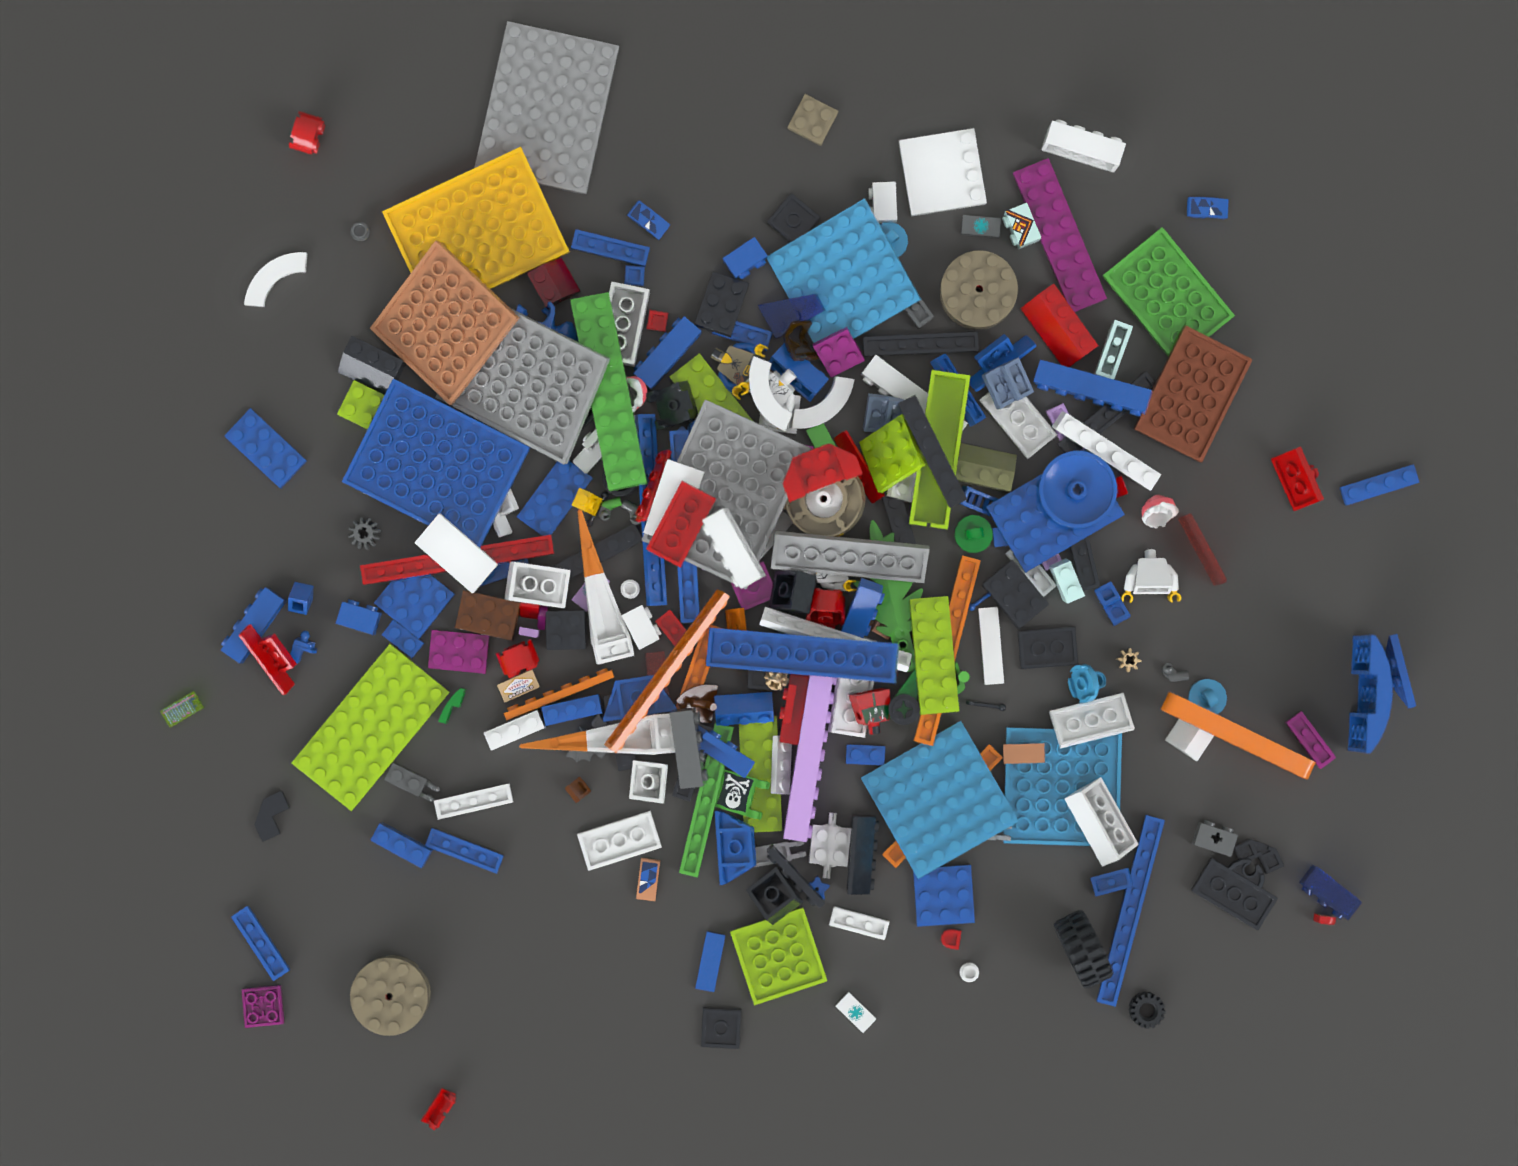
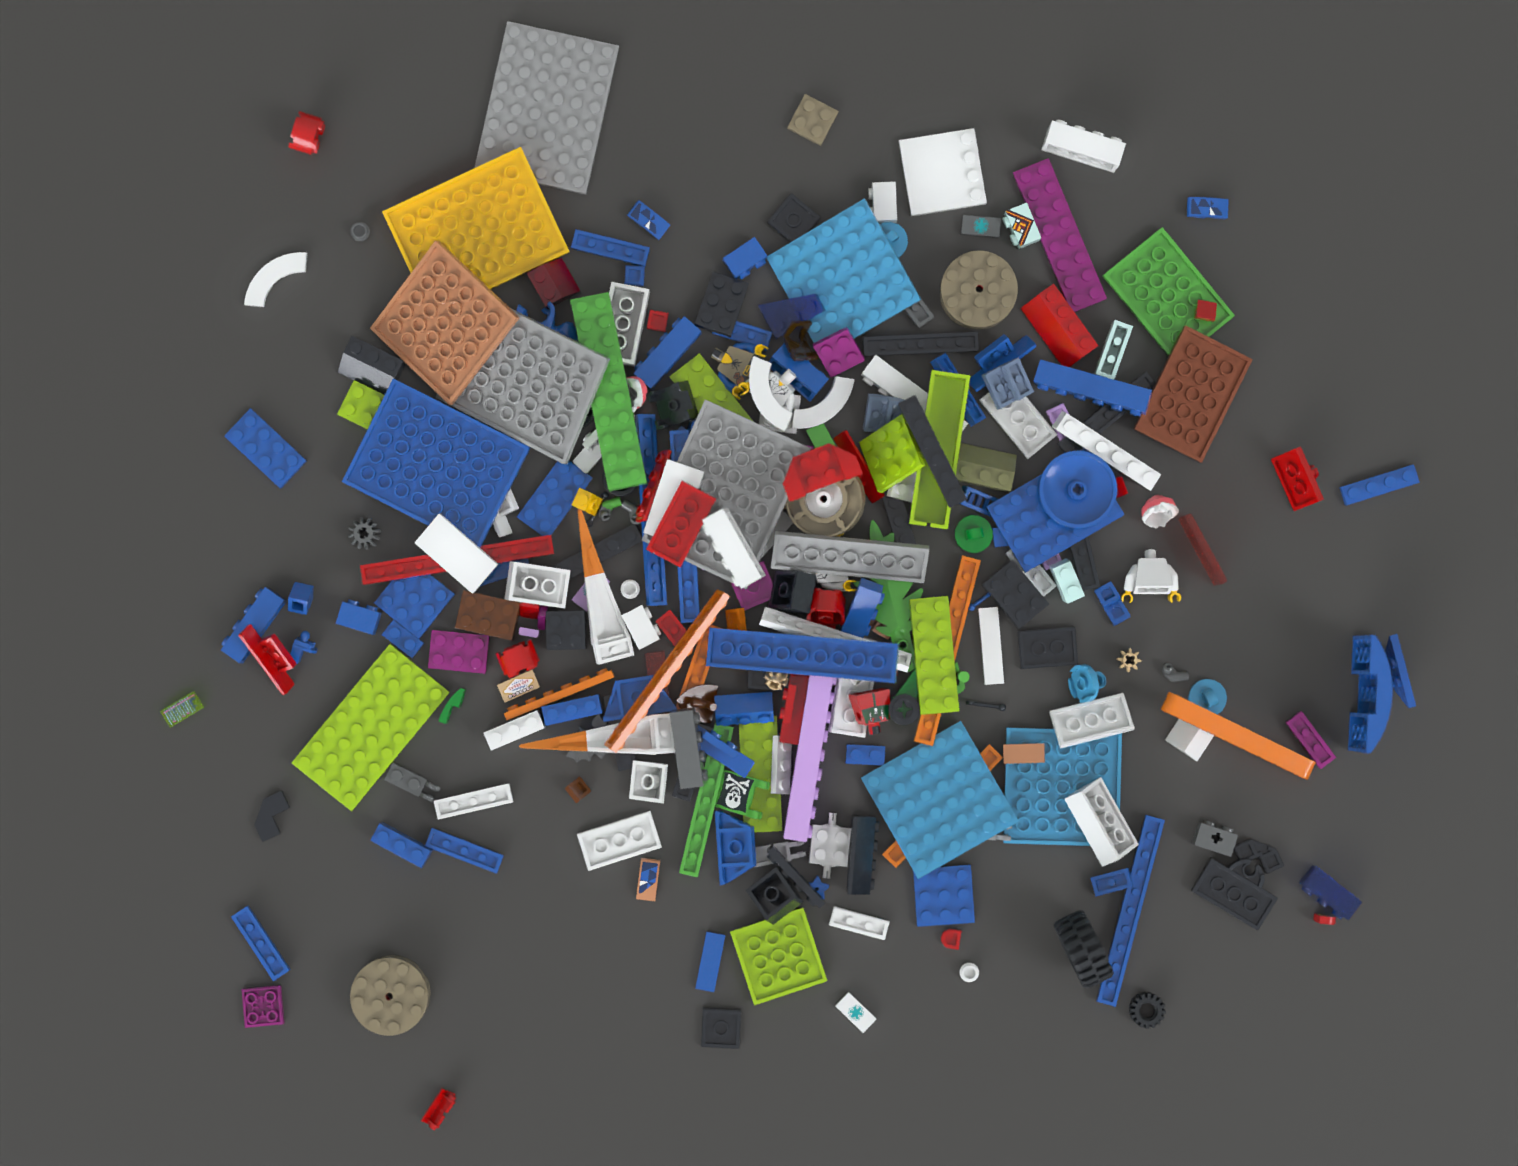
(1205, 310): none -> red slope

